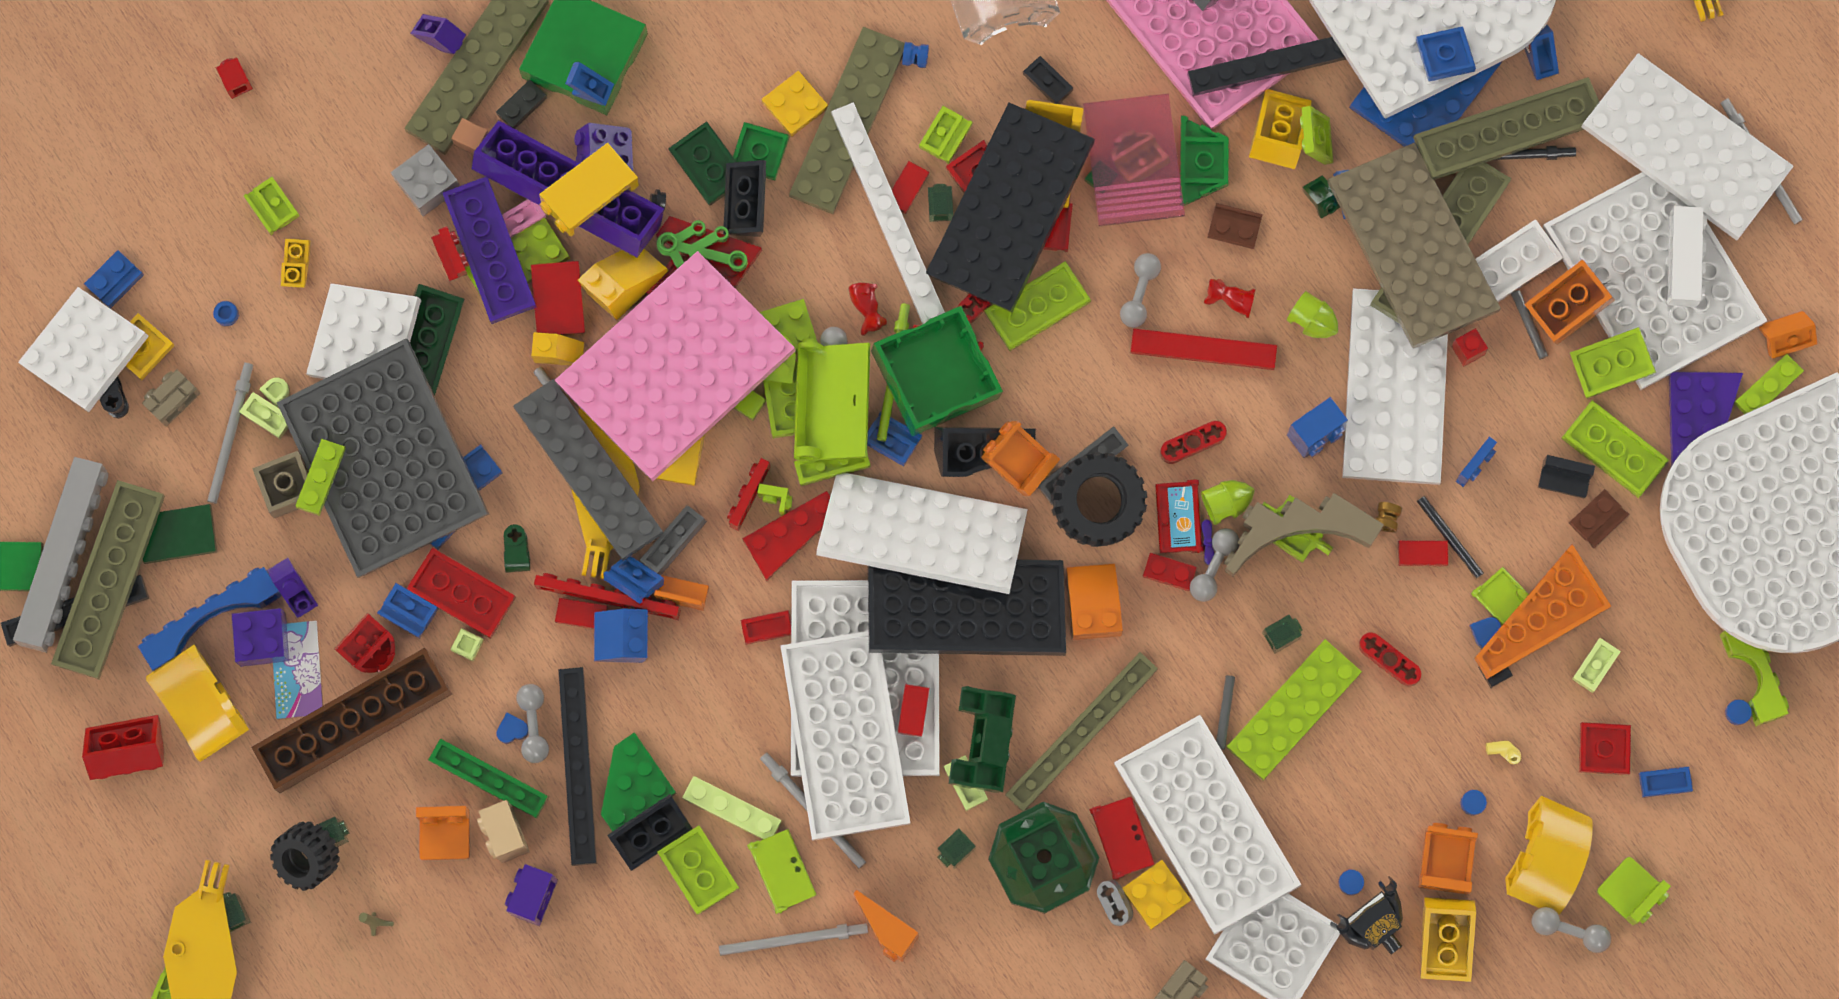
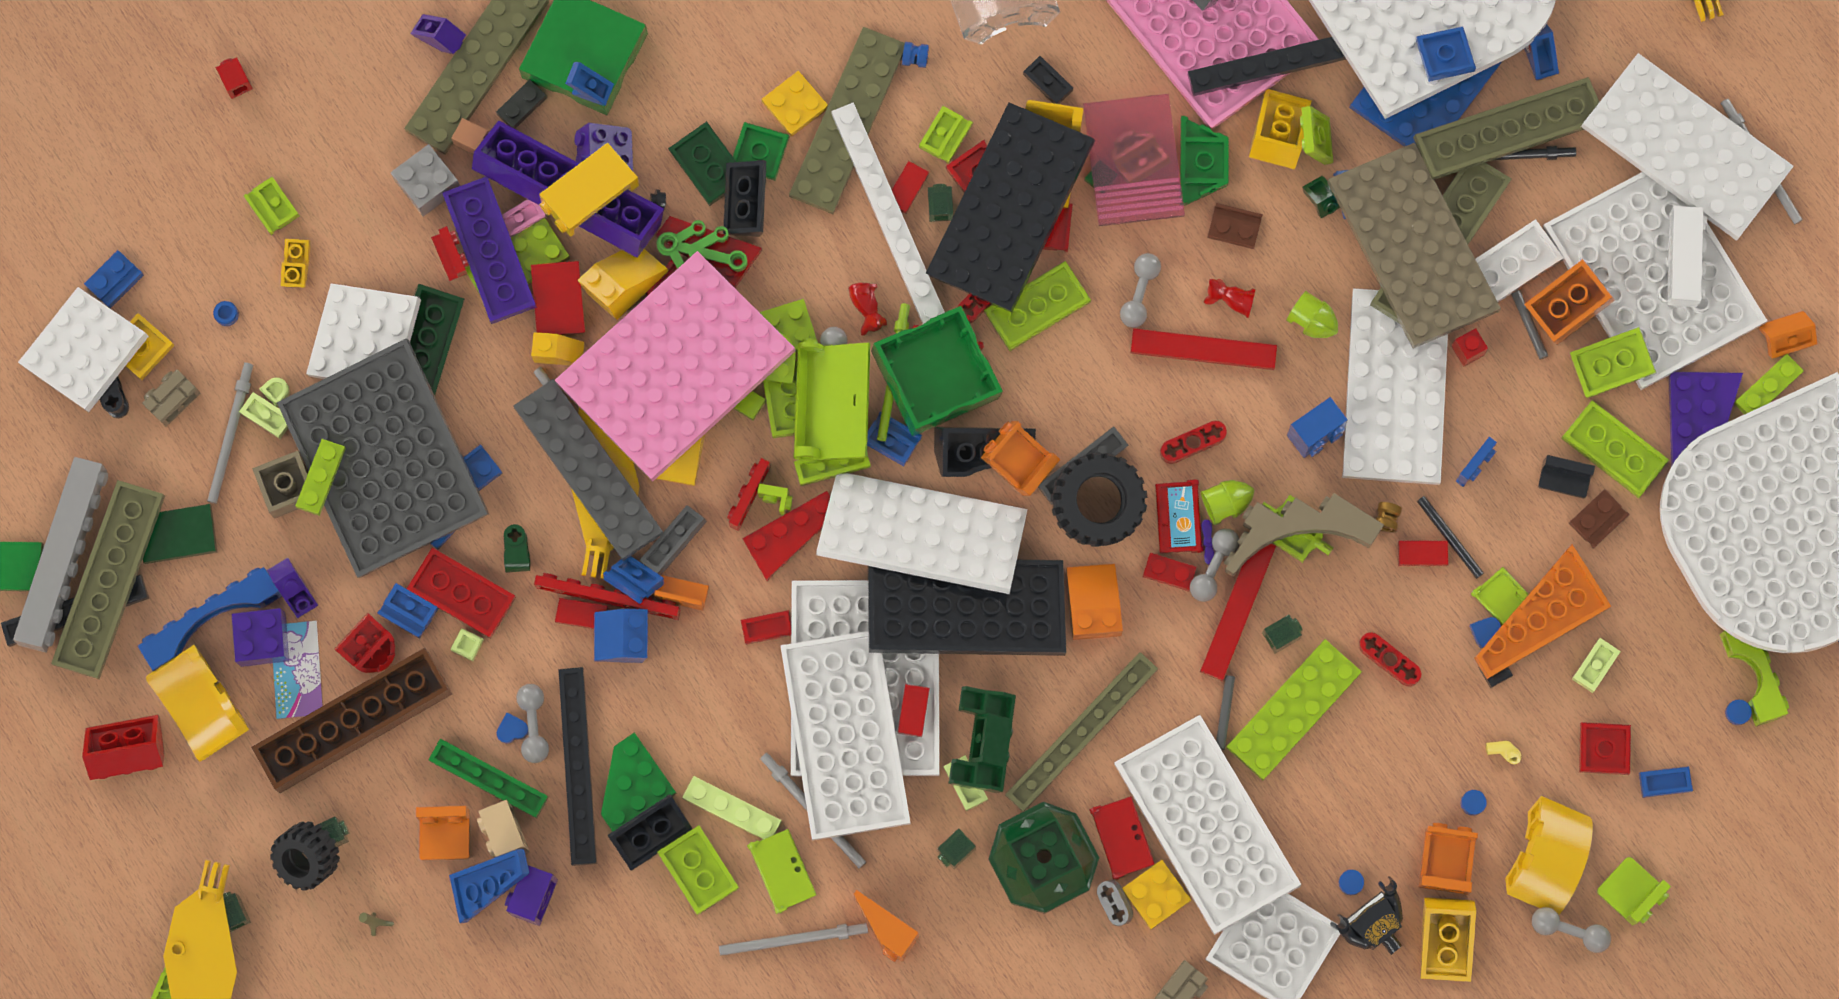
(485, 882): none -> blue wing
(1236, 613): none -> red tile

